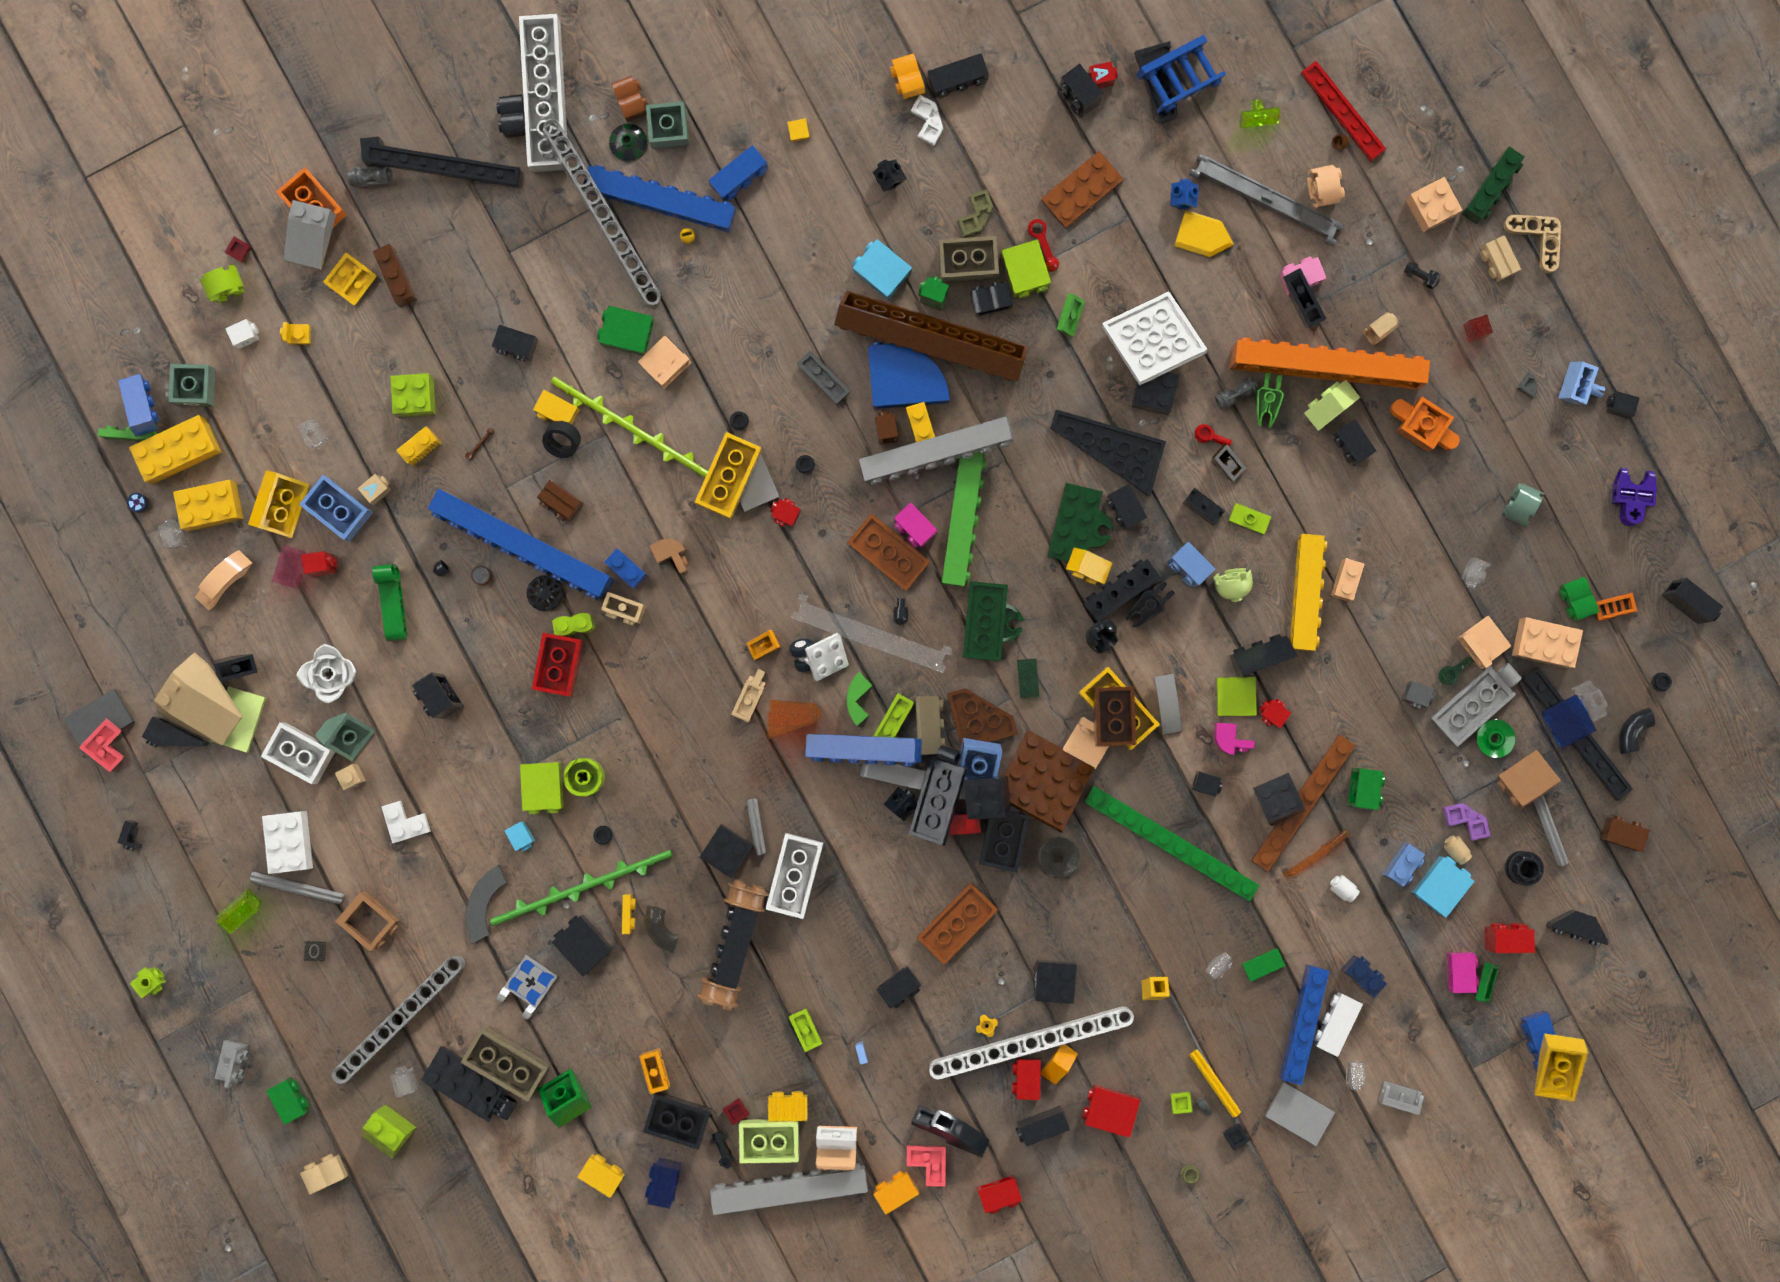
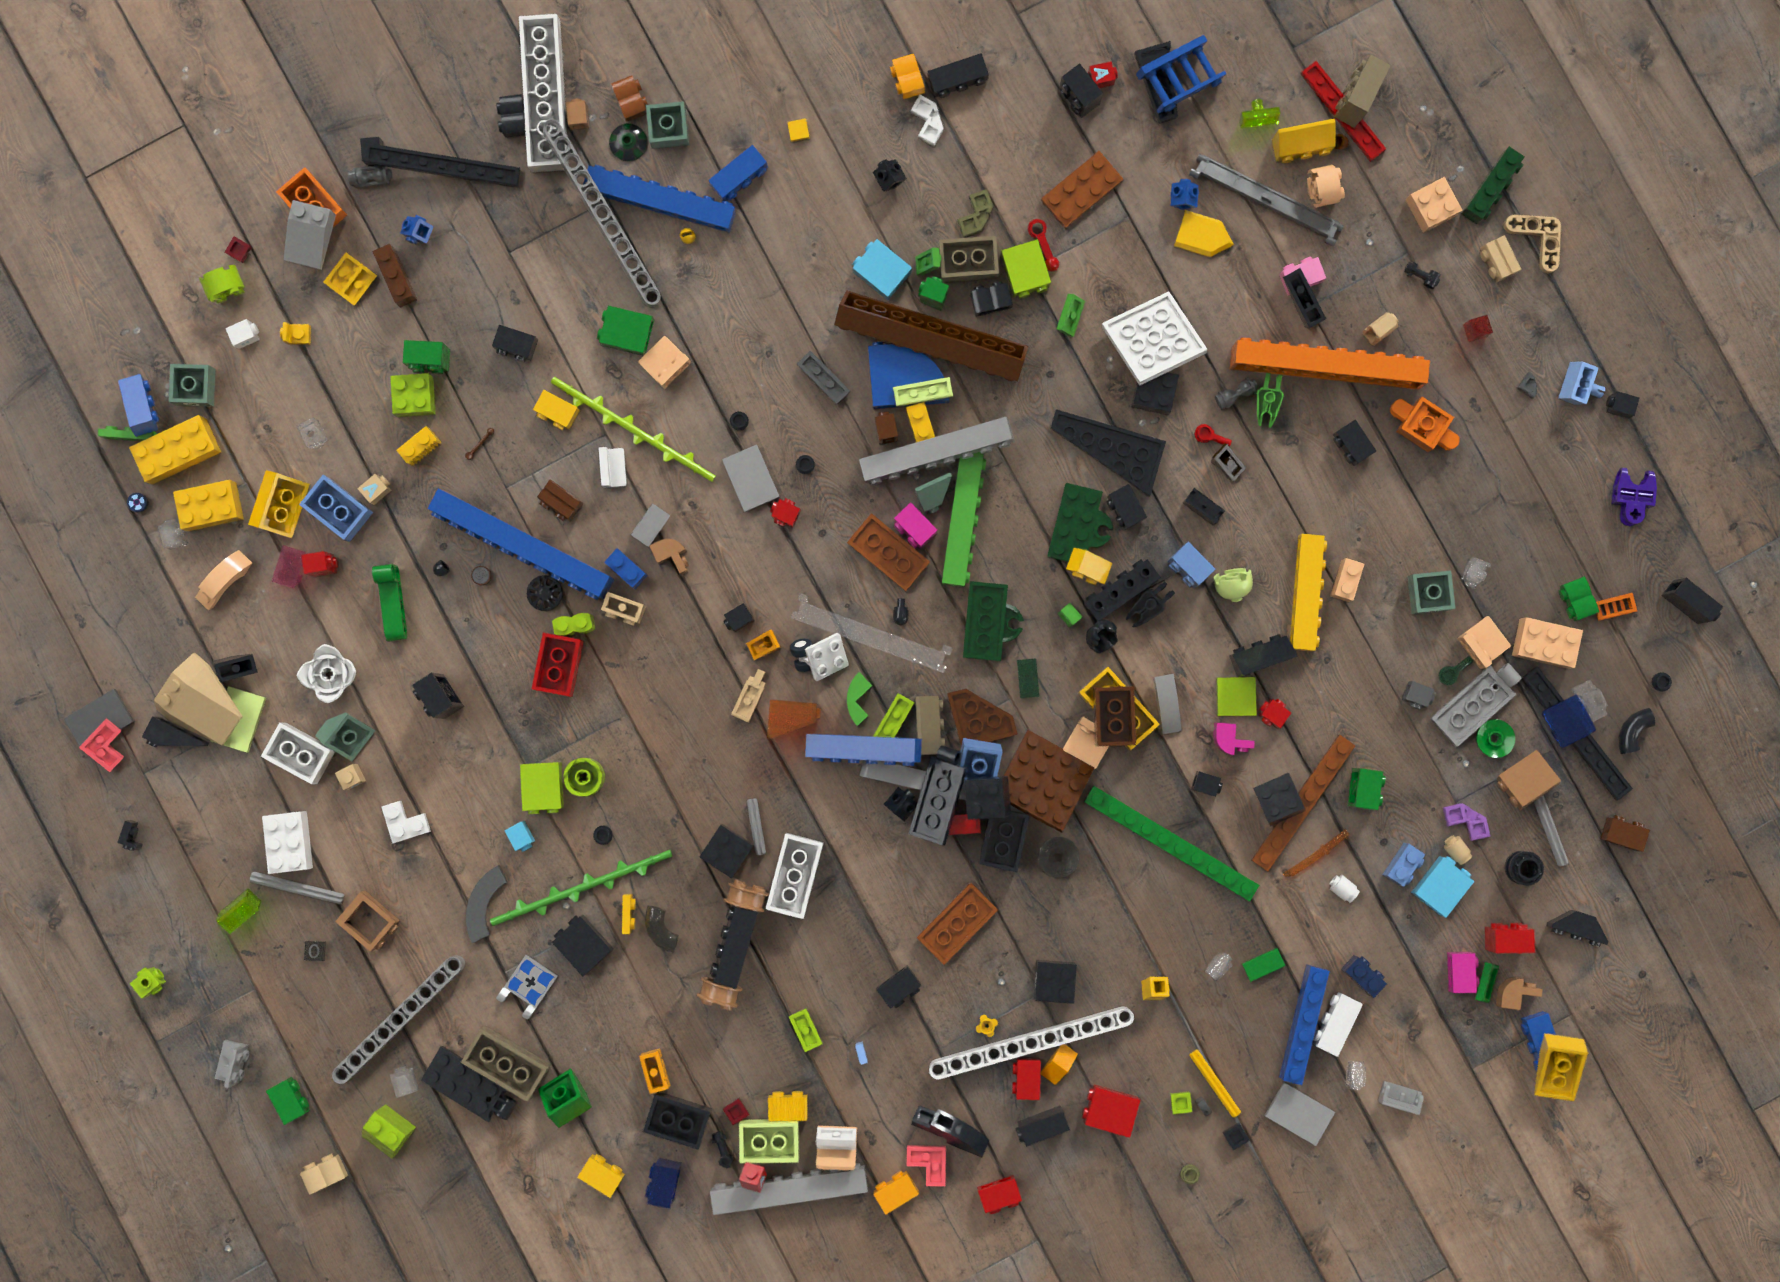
(416, 229): none -> blue brick
(426, 356): none -> green brick
(554, 447): black tyre -> none
(577, 114): none -> medium nougat brick
(612, 467): none -> white panel
(650, 525): none -> light grey hinge
(728, 475): yellow brick -> none
(738, 618): none -> black brick
(752, 1177): none -> brick
(923, 392): none -> yellowish green tile
(928, 261): none -> bright green plate
(933, 493): none -> sand green slope
(1070, 615): none -> bright green brick
(1249, 518): lime plate -> none
(1304, 141): none -> yellow slope
(1334, 402): yellowish green brick -> none
(1361, 90): none -> dark tan brick
(1431, 592): none -> sand green brick
(1511, 992): none -> medium nougat brick
(1524, 504): sand green brick -> none

